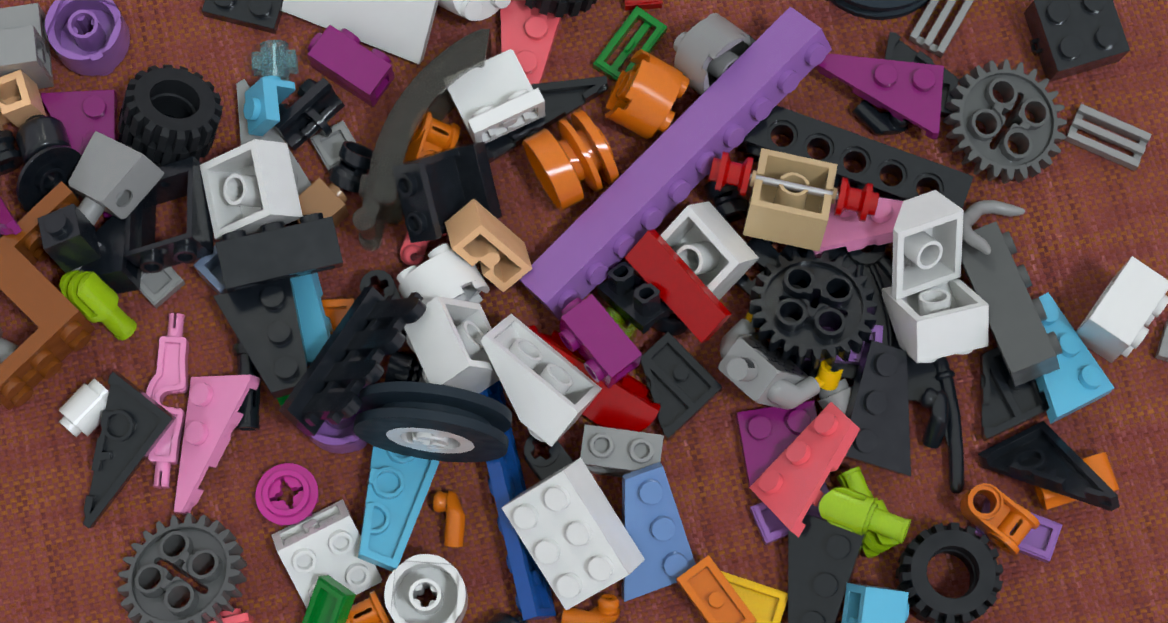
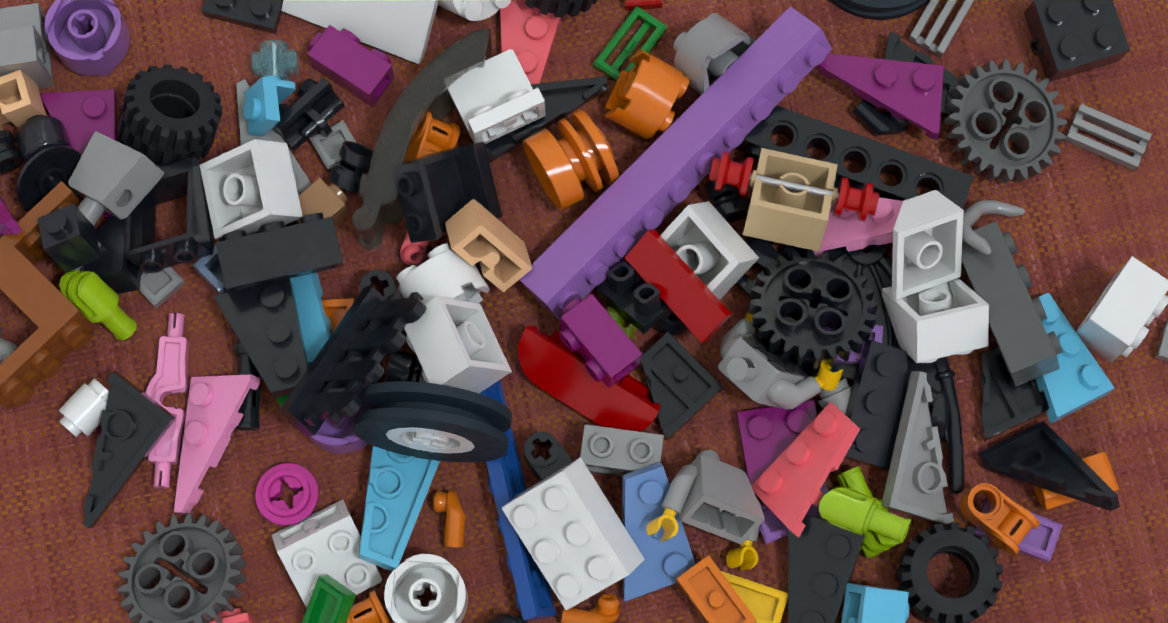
(538, 380): white slope -> none
(717, 501): none -> light grey torso
(916, 468): none -> light grey wing

